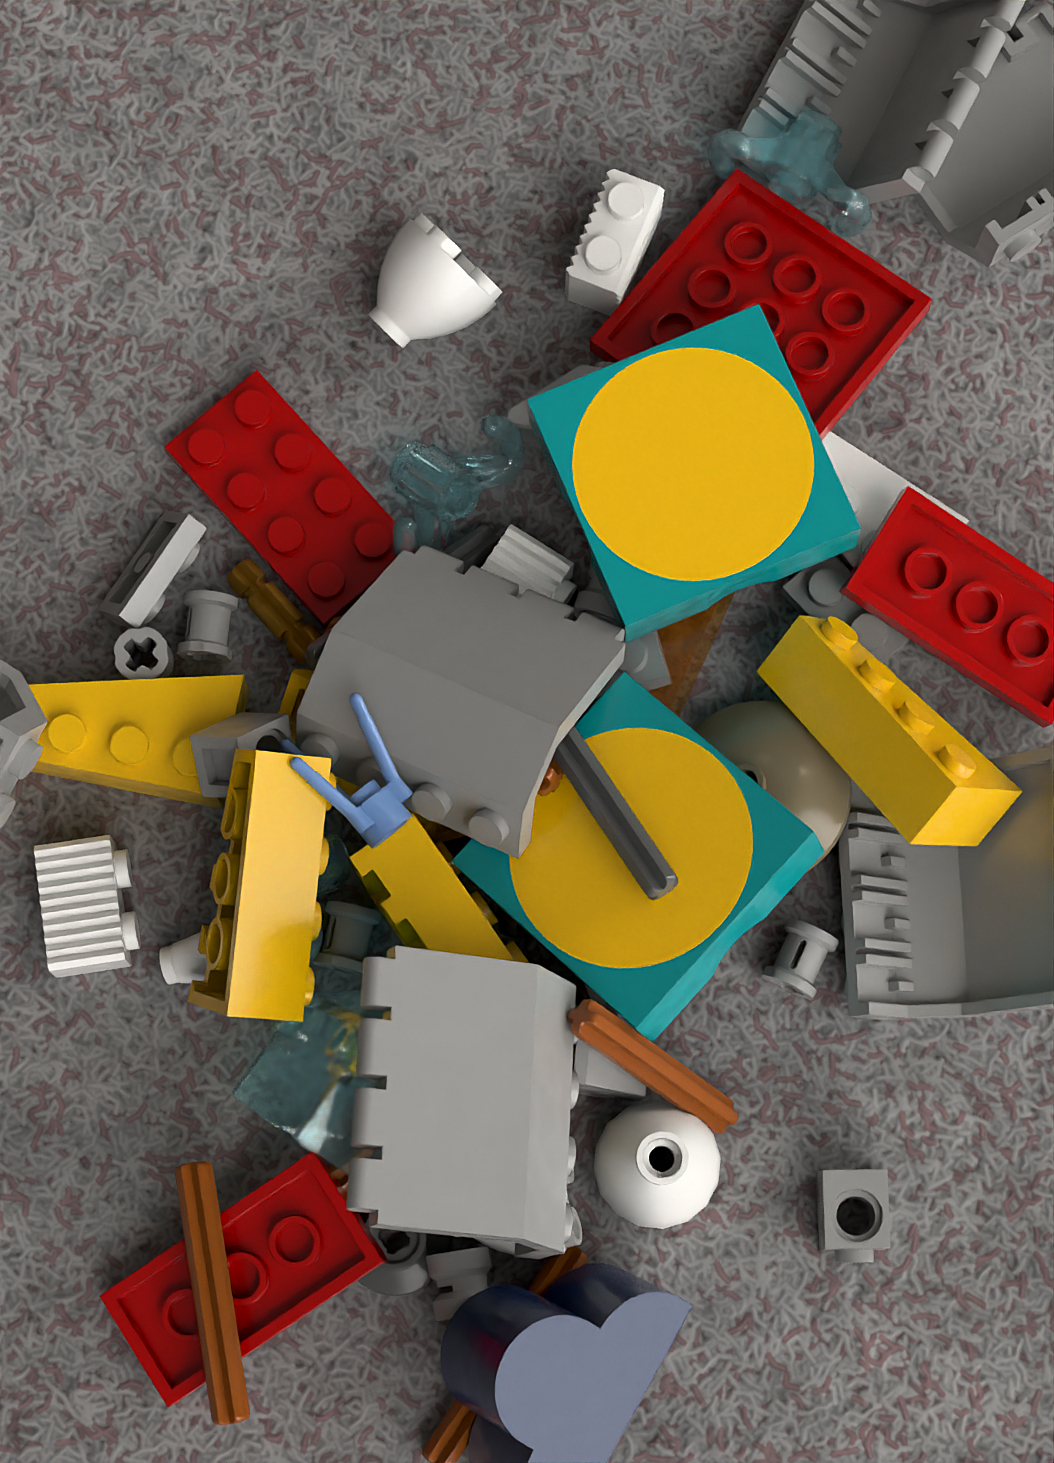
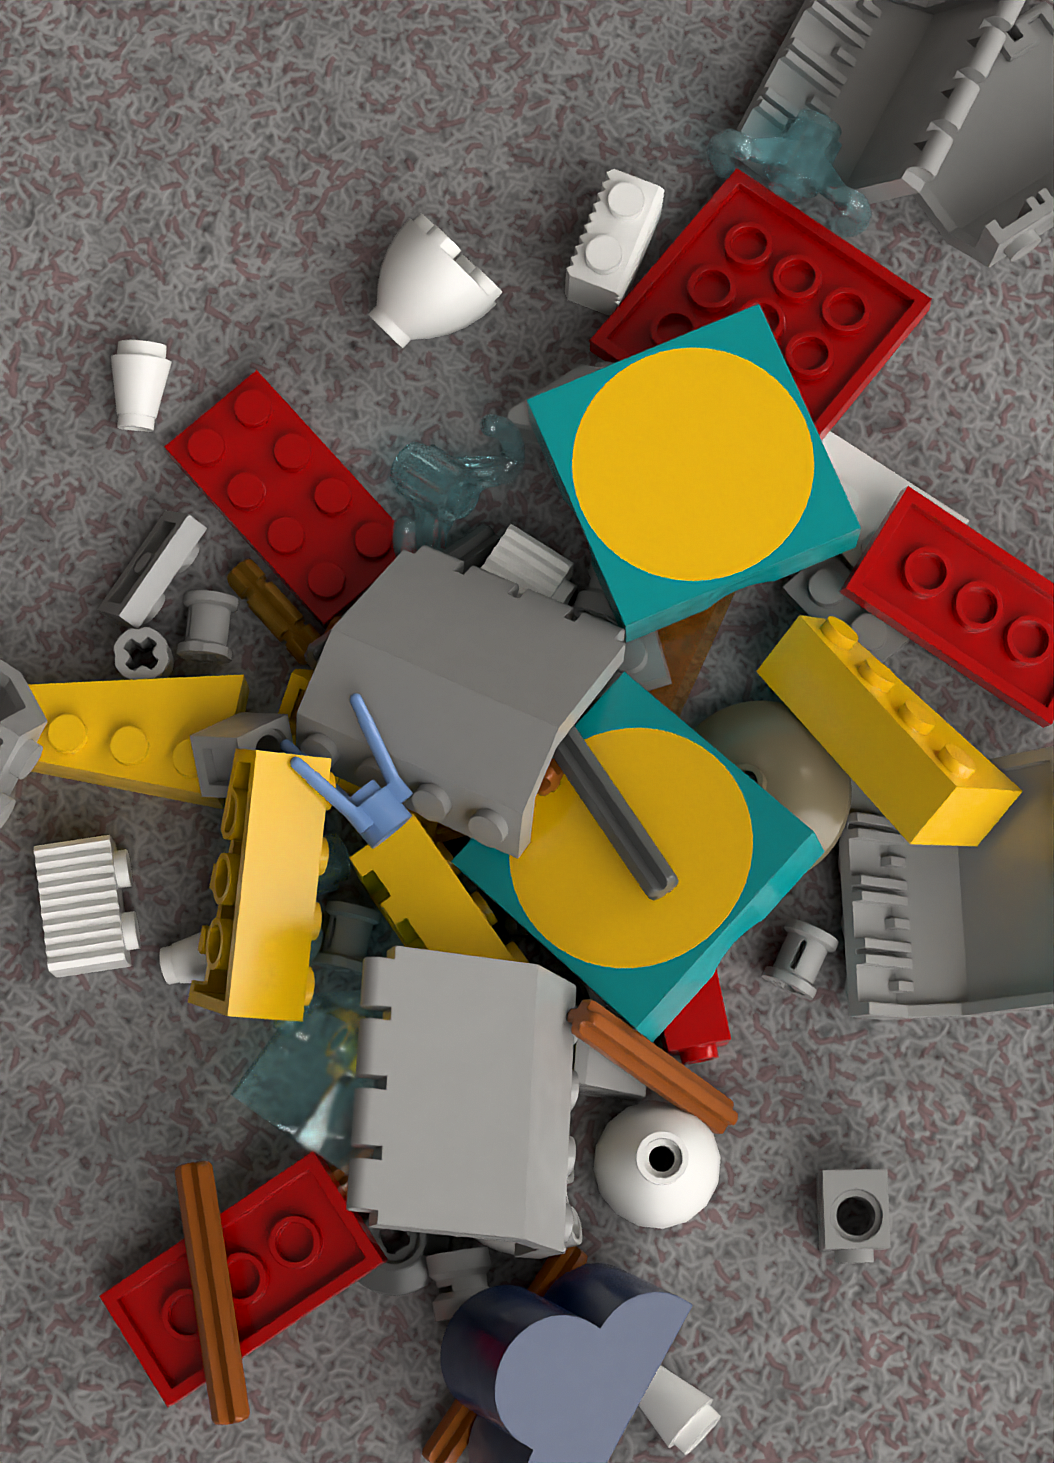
(139, 383): none -> white cone
(678, 1411): none -> white cone
(699, 1026): none -> red brick

